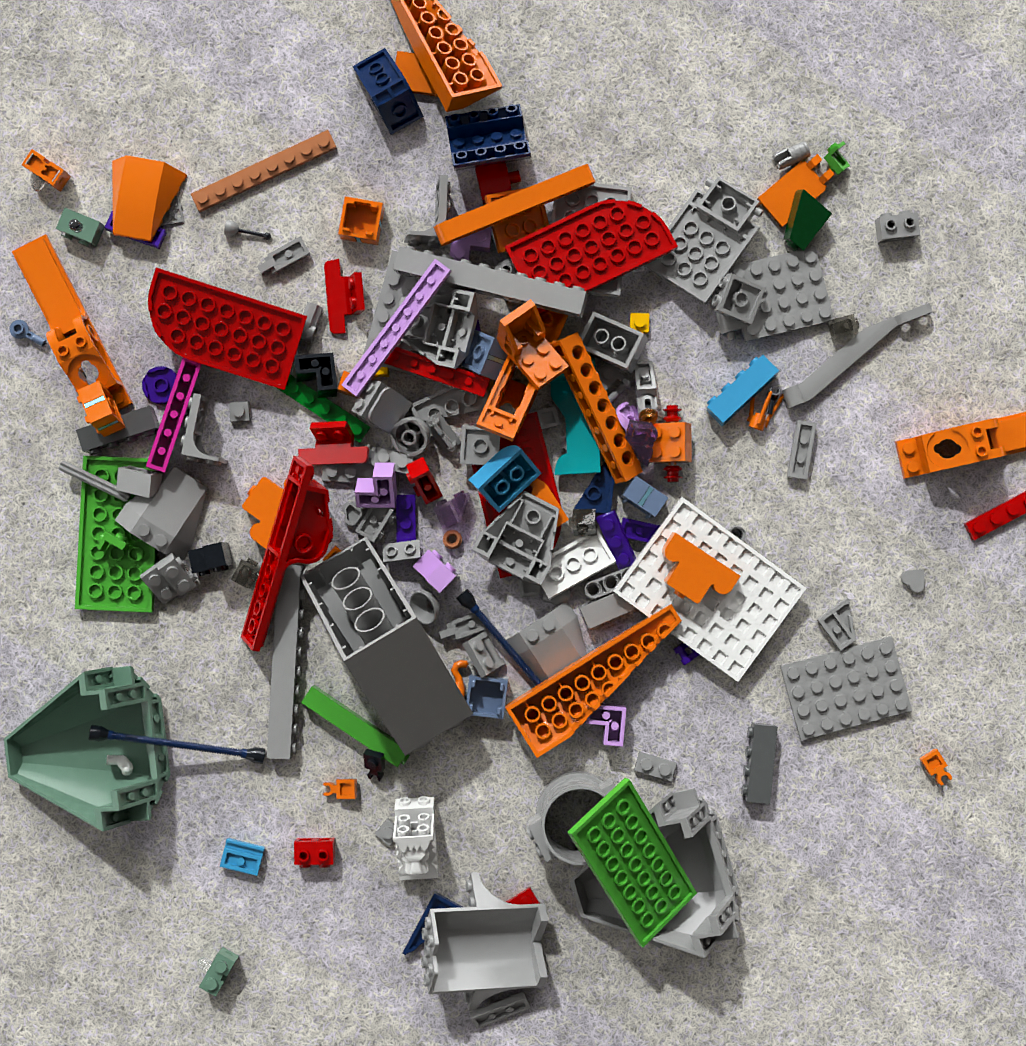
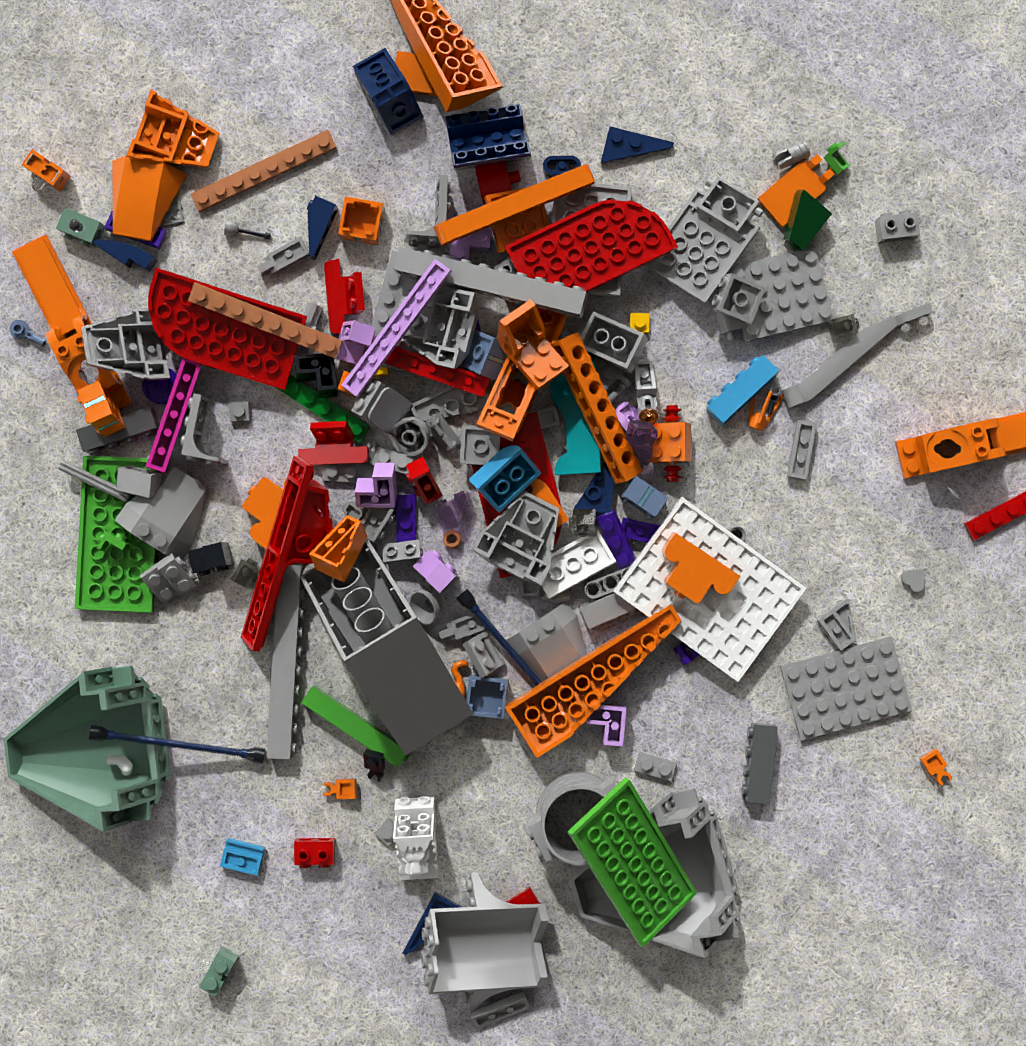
(126, 346): none -> light grey wedge
(127, 253): none -> dark blue slope
(172, 135): none -> orange wedge
(265, 320): none -> nougat plate
(320, 218): none -> dark blue slope
(340, 548): none -> orange wedge
(355, 338): none -> lavender brick
(561, 164): none -> dark blue plate
(624, 144): none -> dark blue wing

